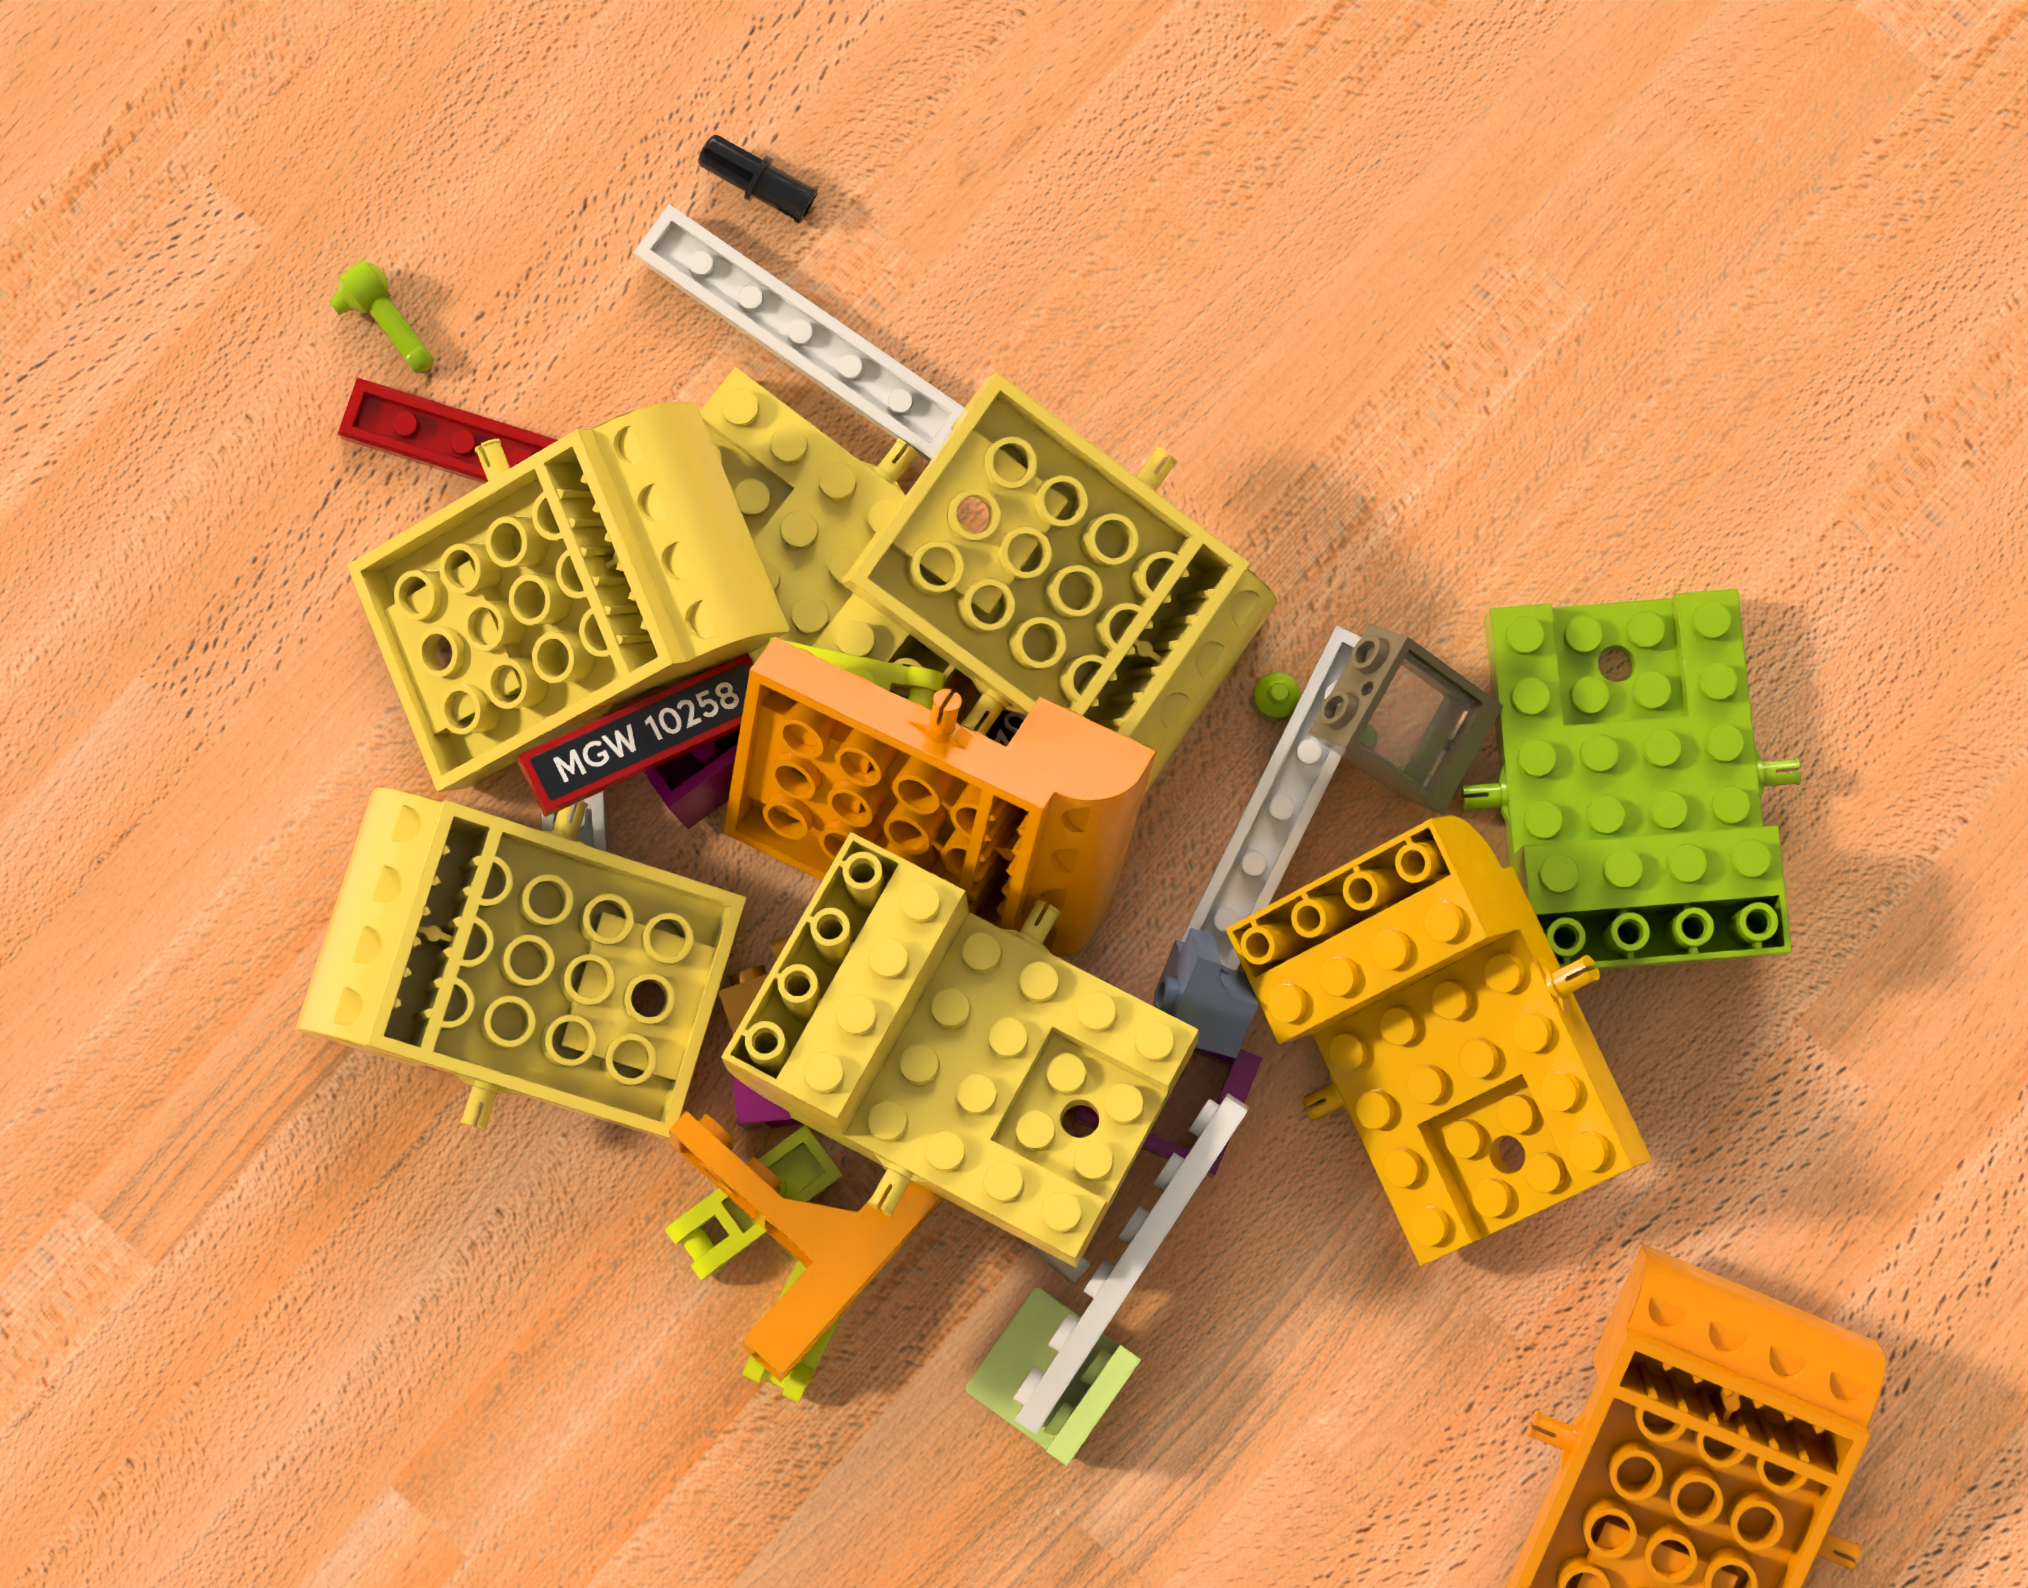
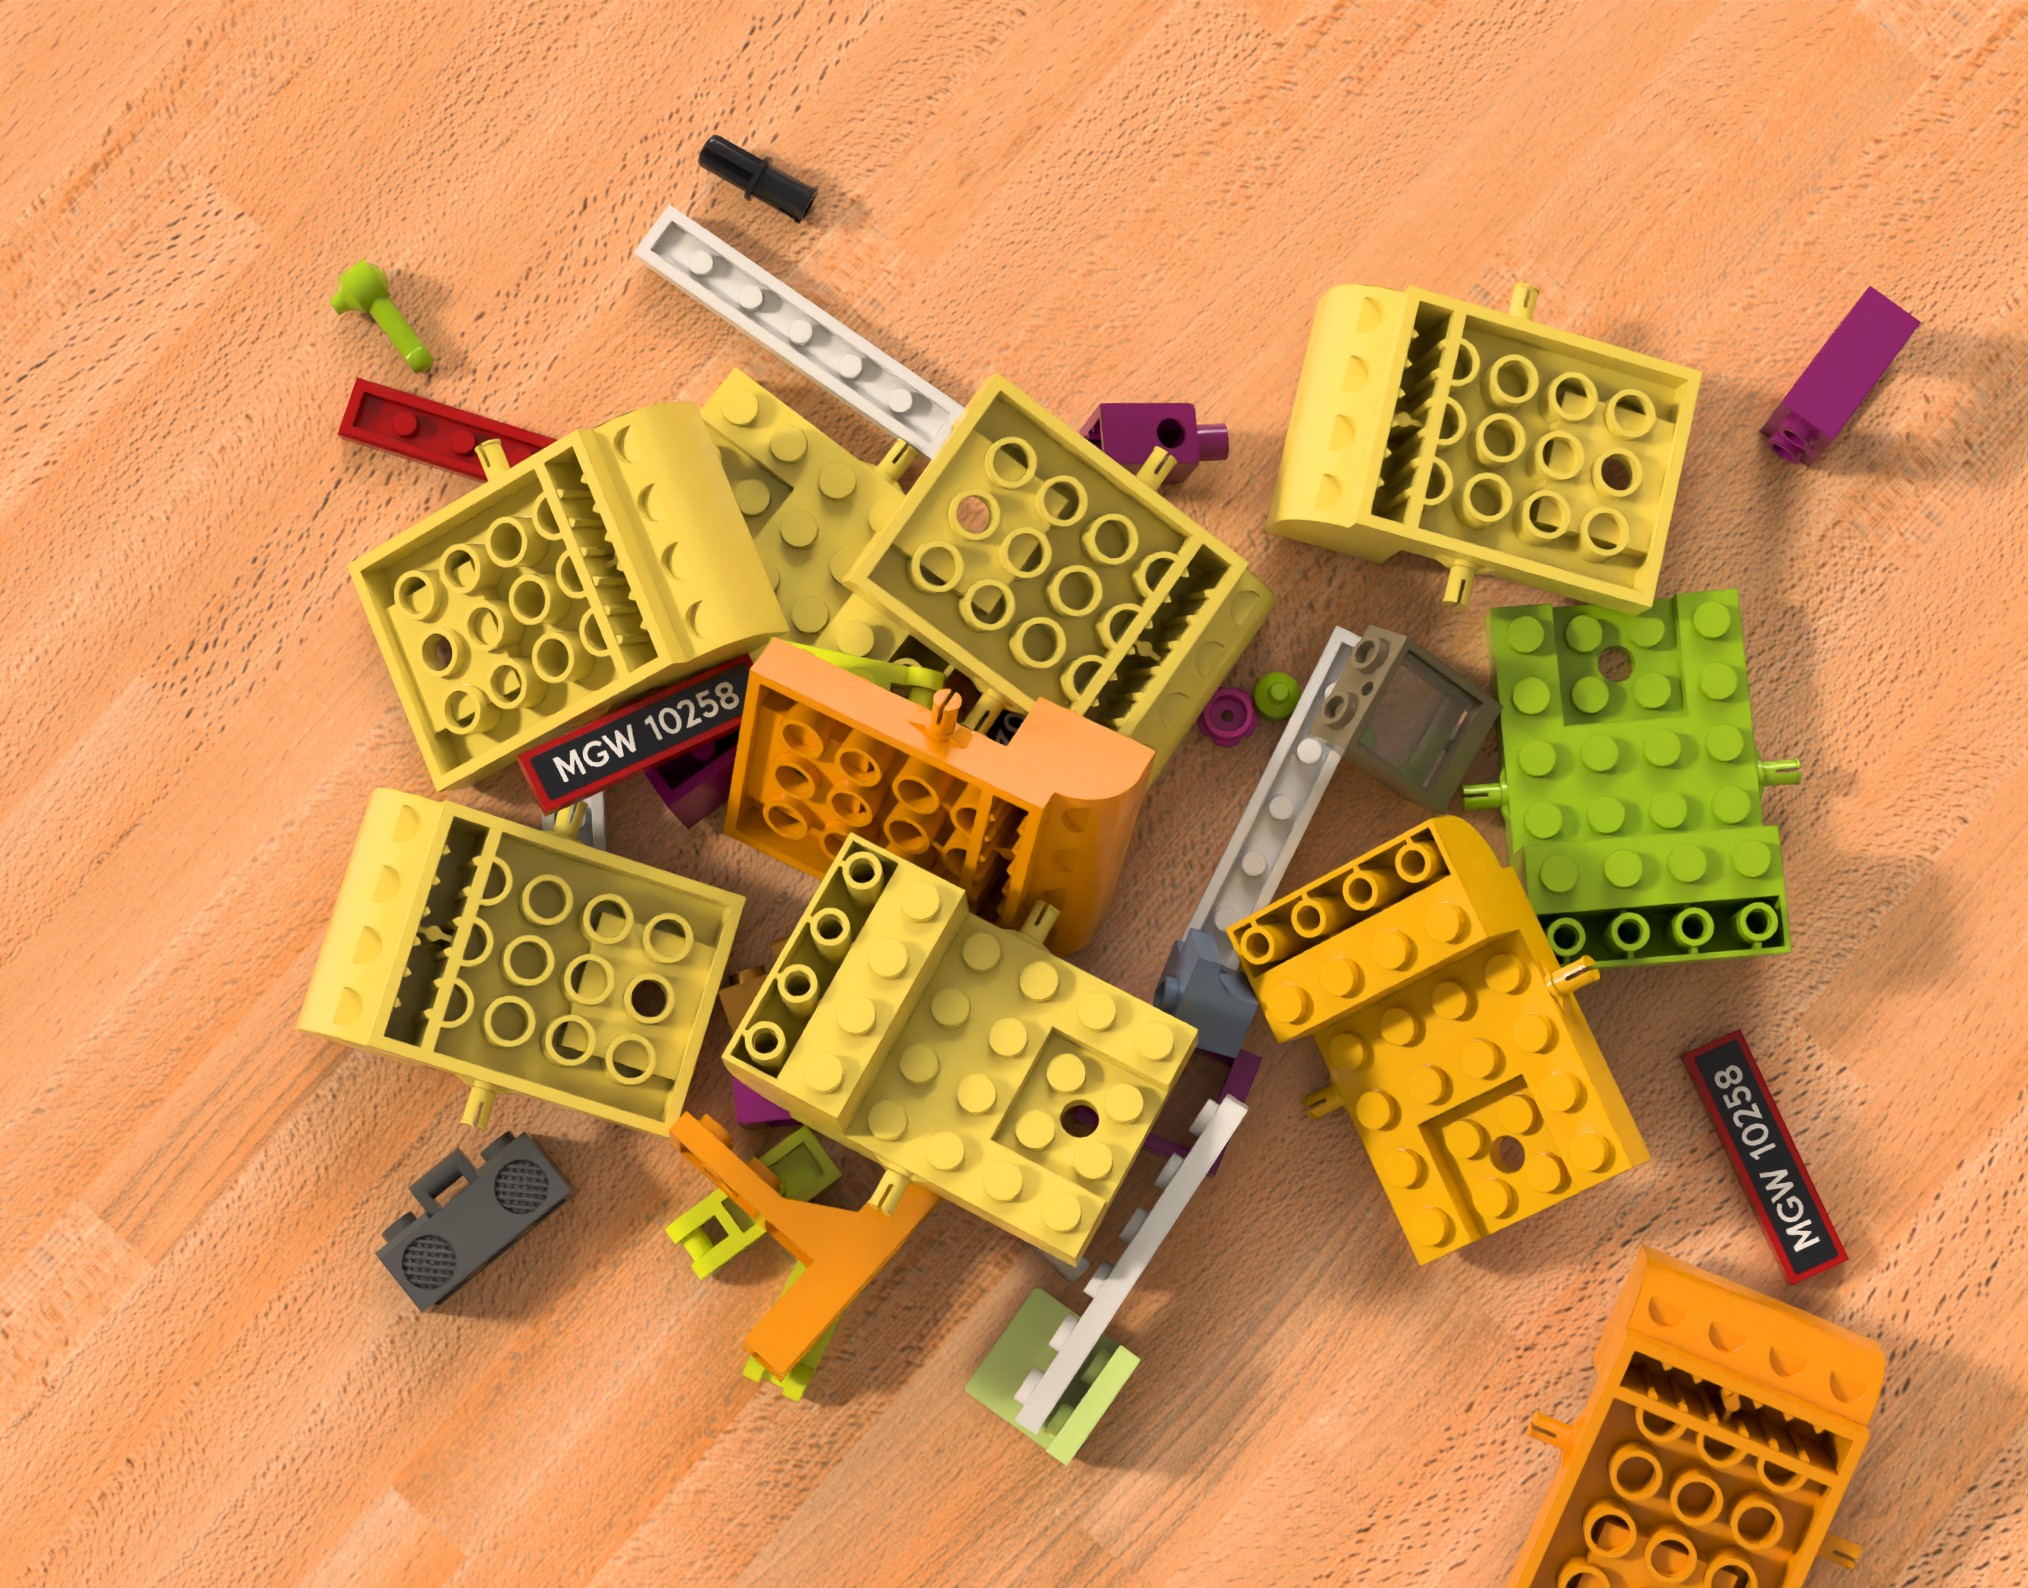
(458, 1241): none -> dark grey piece
(1133, 429): none -> magenta torso
(1243, 722): none -> dark pink plate
(1483, 445): none -> light yellow piece
(1764, 1157): none -> tile
(1838, 378): none -> magenta window

